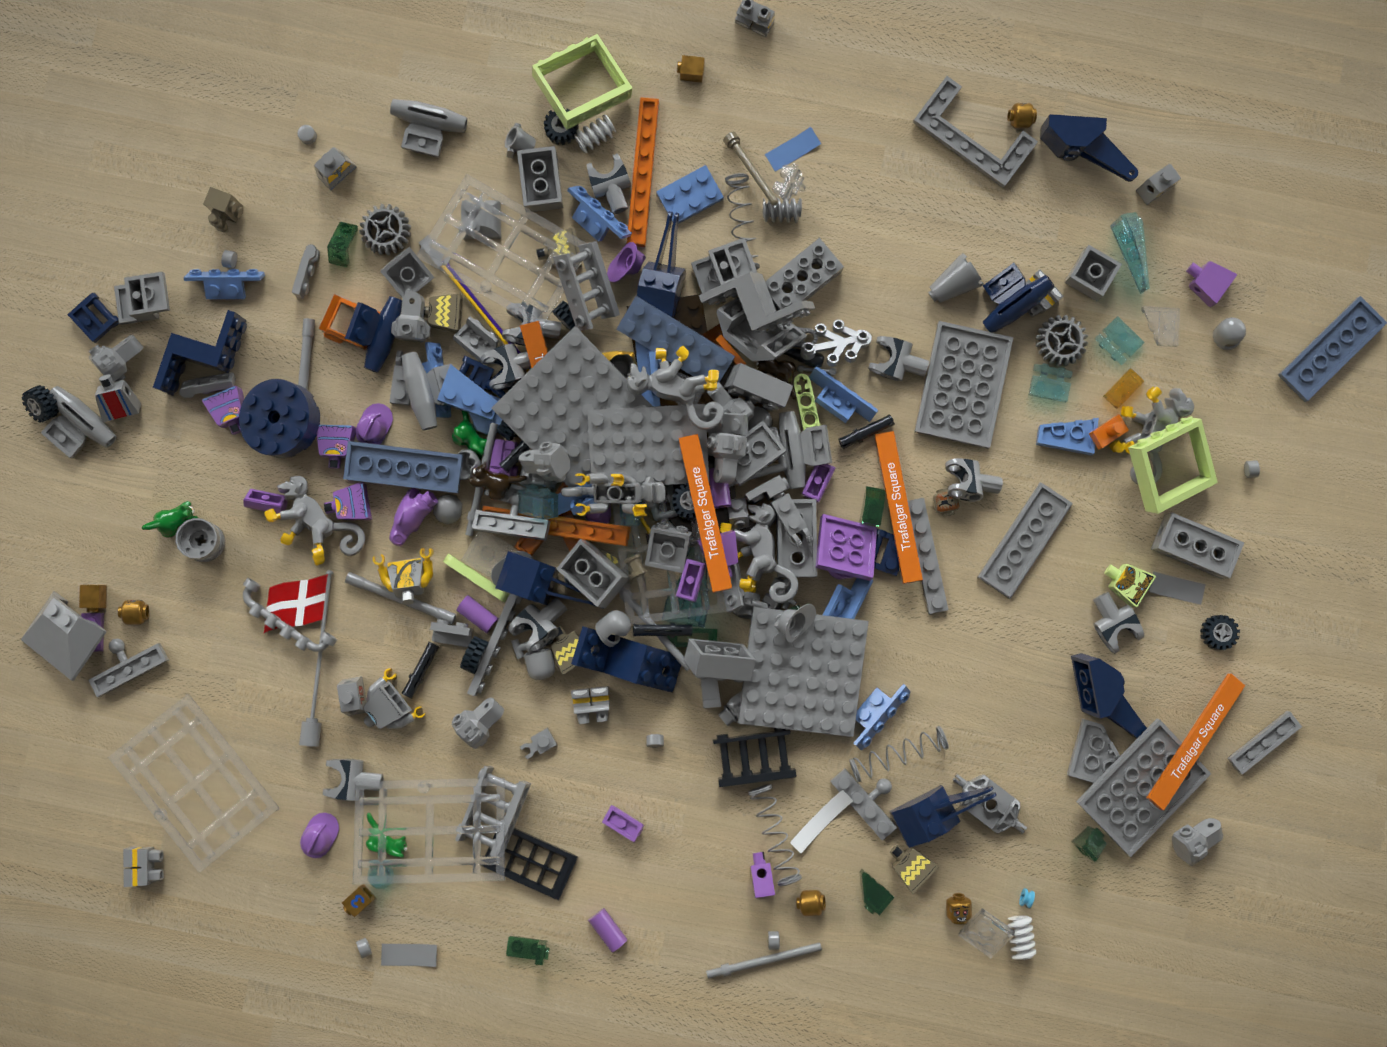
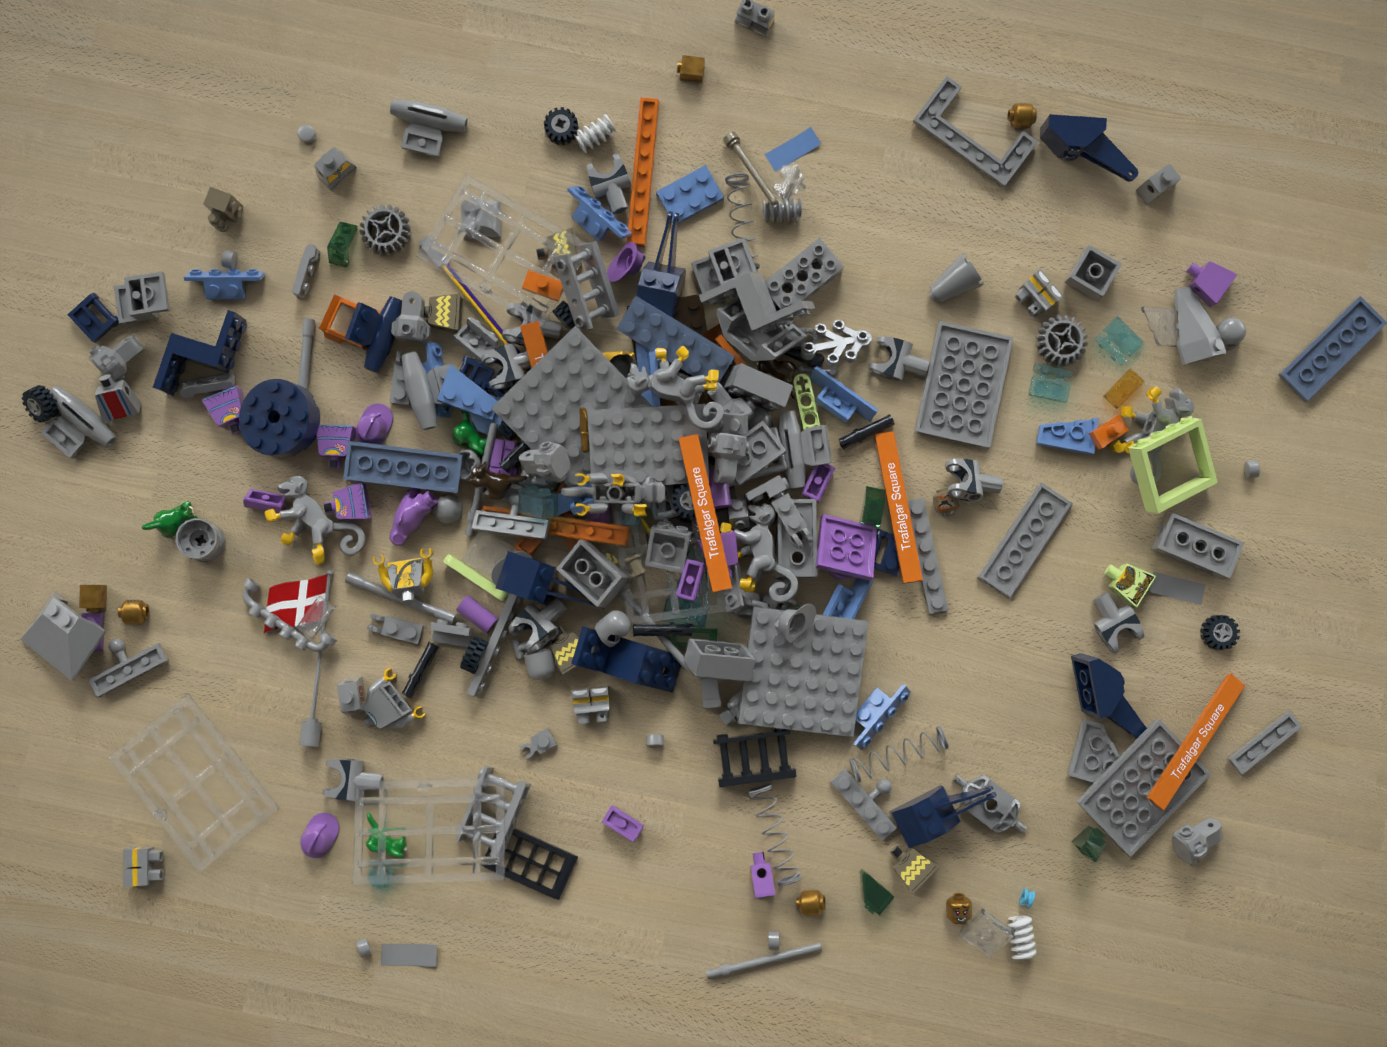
(315, 617): none -> clear plate
(358, 901): pearl gold brick -> none
(398, 628): none -> light grey hinge
(407, 272): light grey slope -> none
(474, 725): light grey piece -> none
(518, 140): light grey piece -> none
(528, 949): clear green bracket -> none
(540, 179): light grey brick -> none
(543, 285): none -> orange tile
(584, 430): none -> pearl gold piece
(594, 106): yellowish green window -> none
(607, 930): medium lavender brick -> none
(821, 820): white sticker -> none
(1013, 296): dark blue plate -> none
(1131, 239): clear light blue wedge -> none
(1197, 332): none -> light grey wedge

